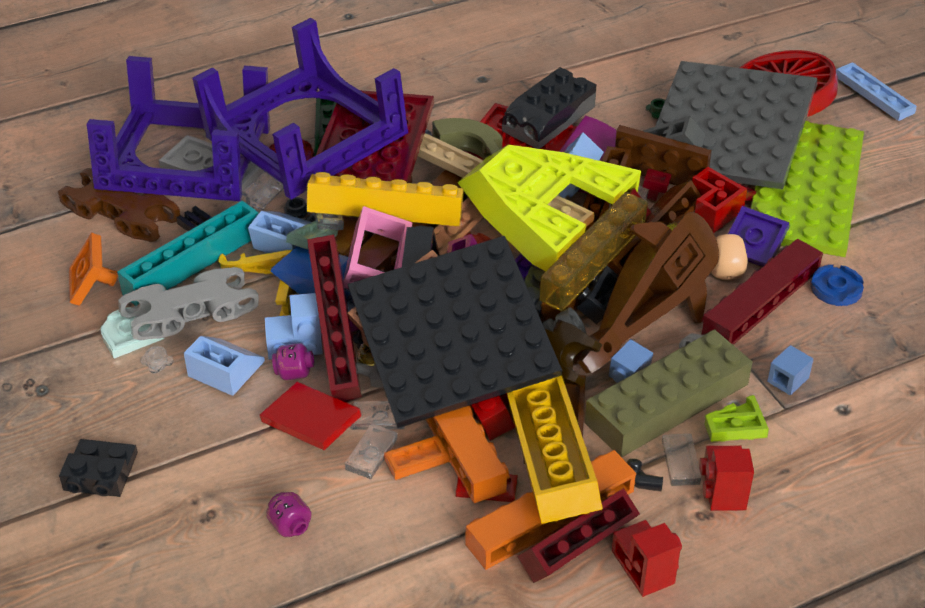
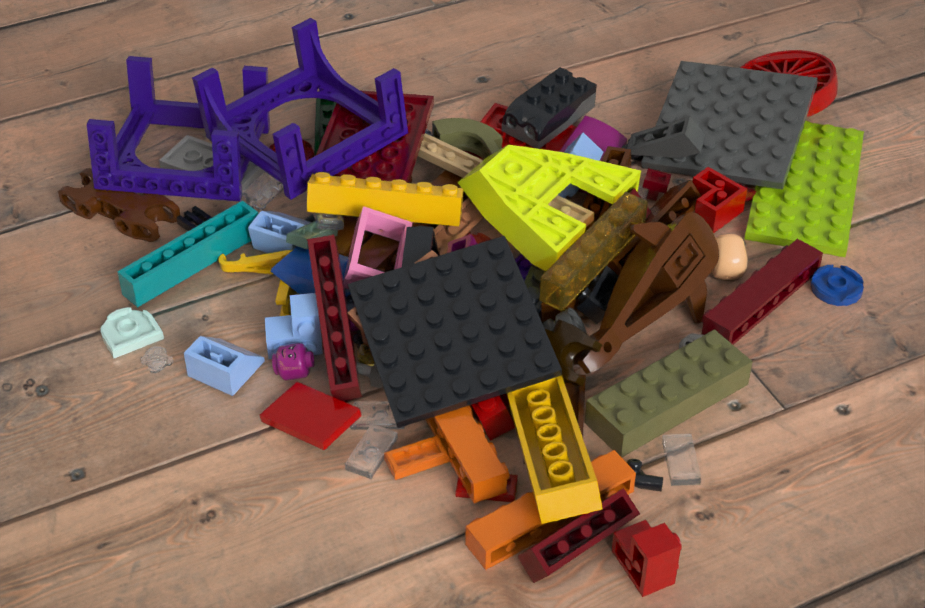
(88, 269): orange tile -> none
(98, 468): black plate -> none
(172, 308): light grey piece -> none
(287, 513): magenta head -> none
(296, 207): black plate -> none
(629, 360): medium blue brick -> none
(655, 107): dark green plate -> none
(662, 154): reddish brown plate -> none
(727, 477): red brick -> none
(737, 422): lime wing -> none
(760, 234): dark purple plate -> none
(790, 370): medium blue brick -> none
(876, 91): light blue plate -> none

